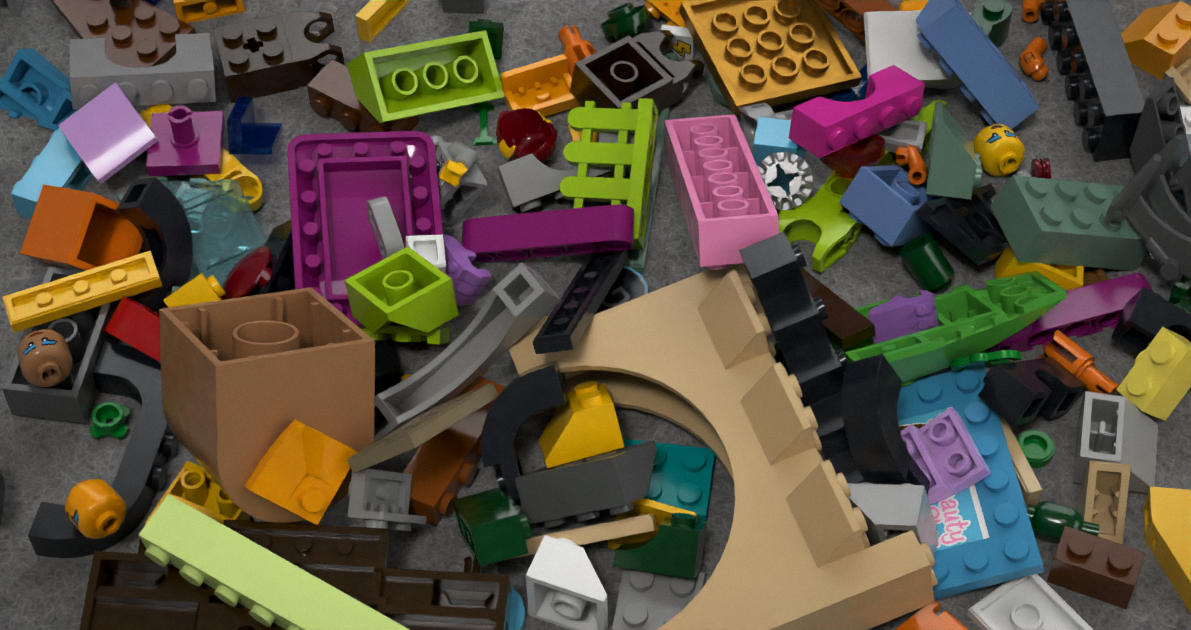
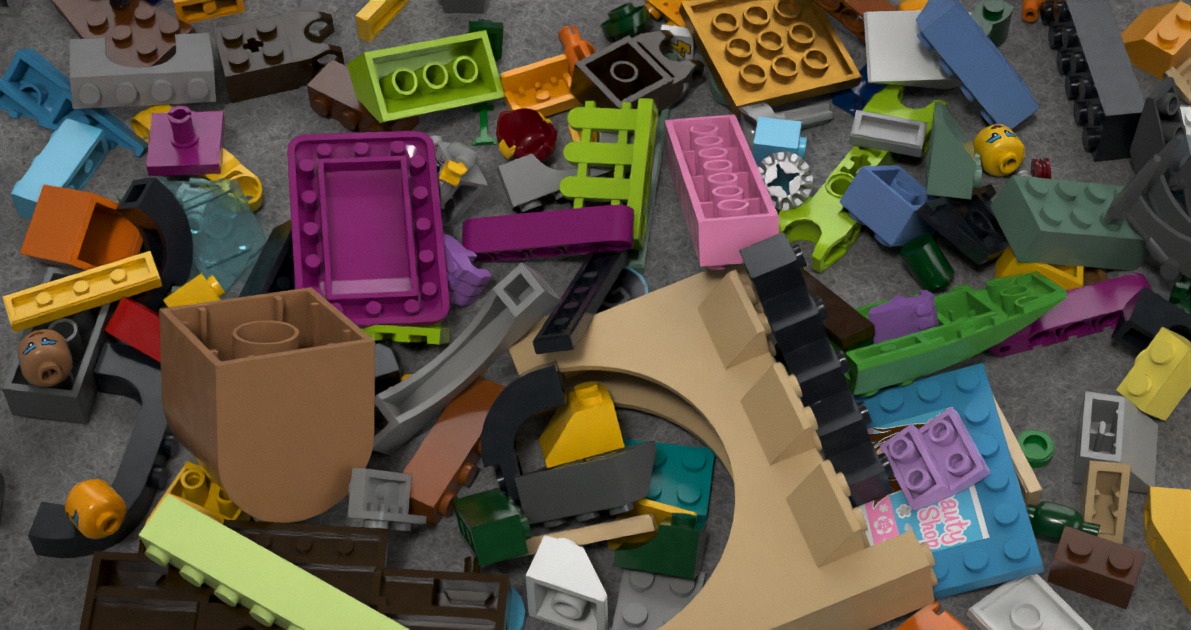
(108, 133): lavender slope -> none
(109, 411): green plate -> none
(246, 135): clear blue panel -> none
(247, 273): dark red dish -> none
(302, 471): light orange plate -> none
(384, 226): light grey beam -> none
(402, 291): lime slope -> none
(422, 428): dark tan tile -> none
(429, 247): white tile -> none
(831, 125): dark pink arch -> none
(851, 158): clear red piece -> none
(872, 424): black arch -> none
(895, 510): light grey slope -> none
(912, 157): orange arm -> none
(986, 359): green piece -> none
(1030, 386): black arch -> none
(1031, 59): orange arm -> none
(1082, 367): orange arm -> none

